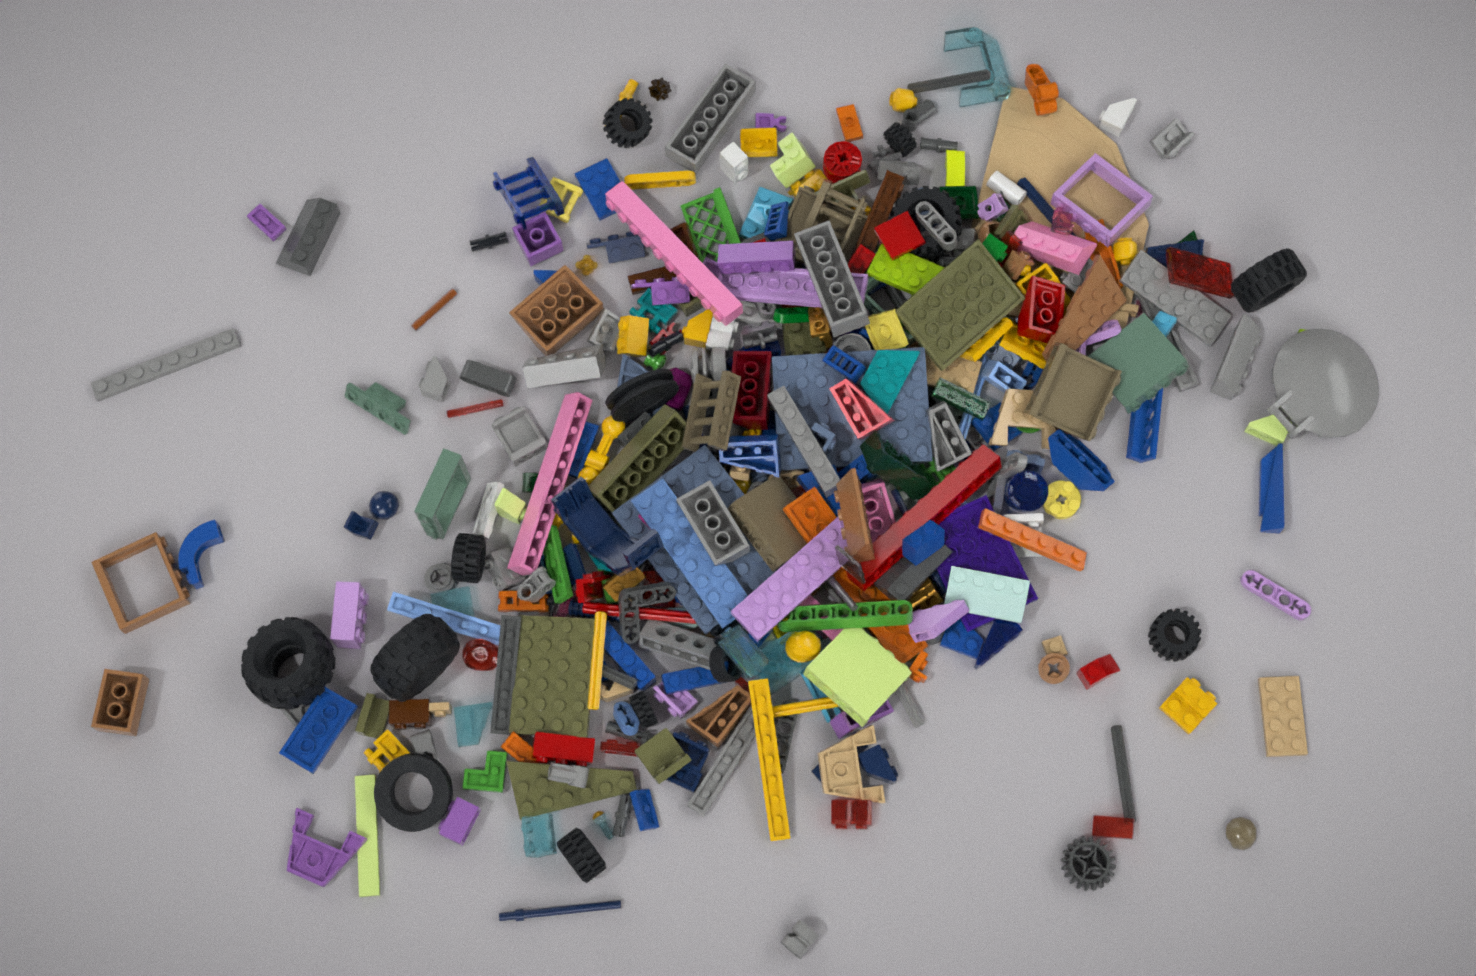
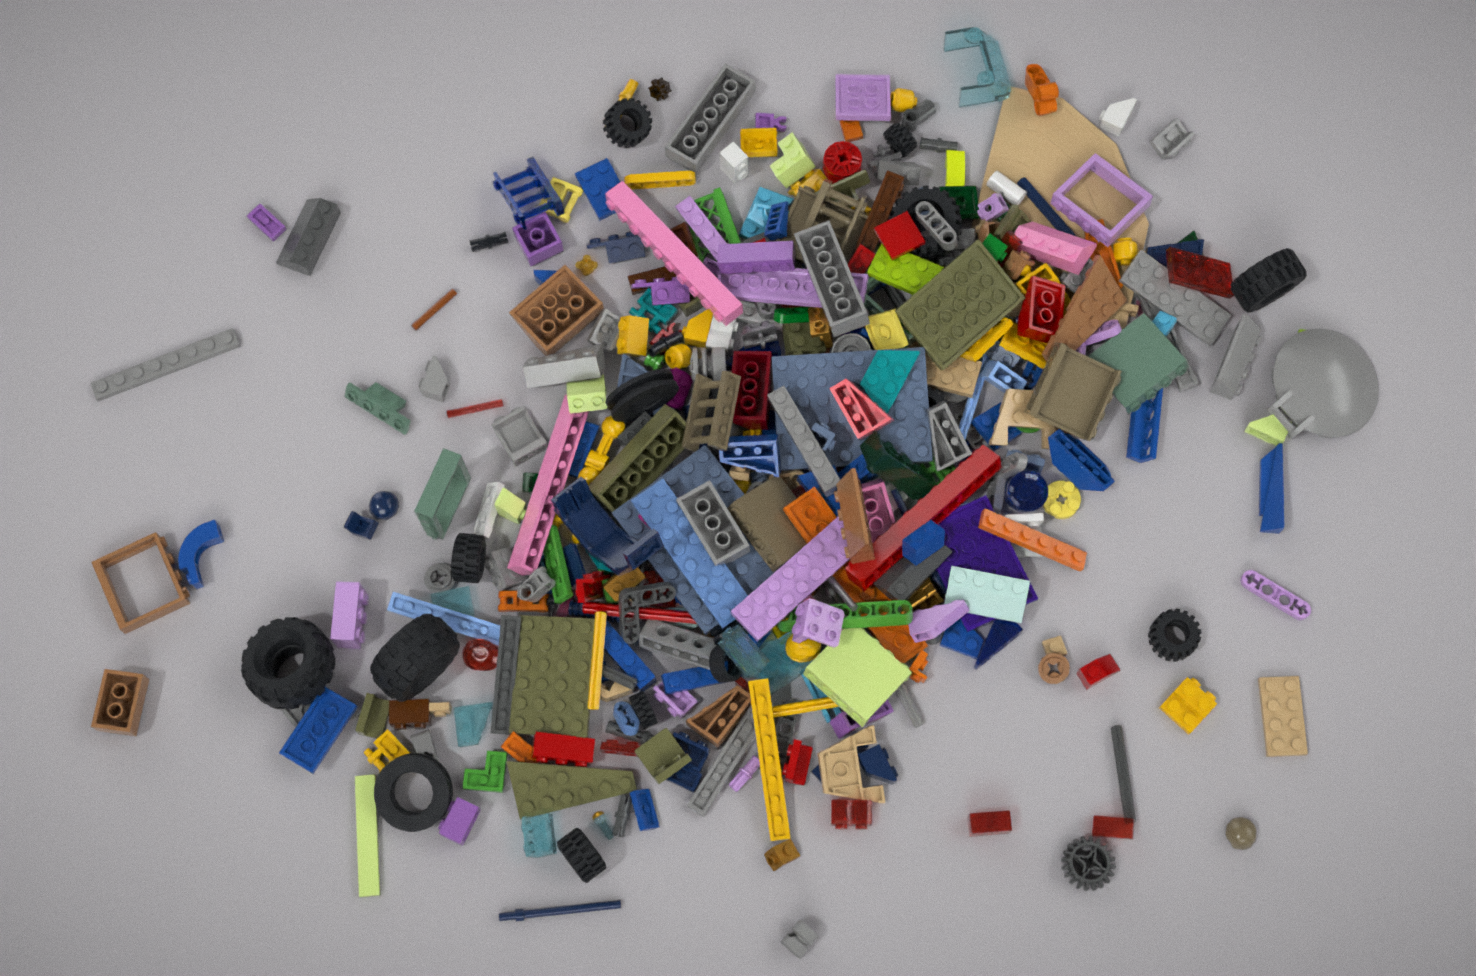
(315, 859): medium lavender wing -> none
(488, 378): dark grey beam -> none
(573, 775): light grey piece -> none
(586, 395): none -> yellowish green panel
(678, 356): none -> yellow head
(700, 225): none -> lavender plate
(745, 773): none -> lavender axle
(781, 854): none -> pearl gold bracket
(798, 765): none -> red bracket
(818, 623): none -> lavender bracket
(850, 564): clear smoke piece -> none
(854, 377): blue slope -> none
(862, 97): none -> lavender plate
(950, 81): dark grey axle -> none
(961, 398): clear green plate -> none
(989, 823): none -> clear red brick
(1062, 222): clear pink panel -> none

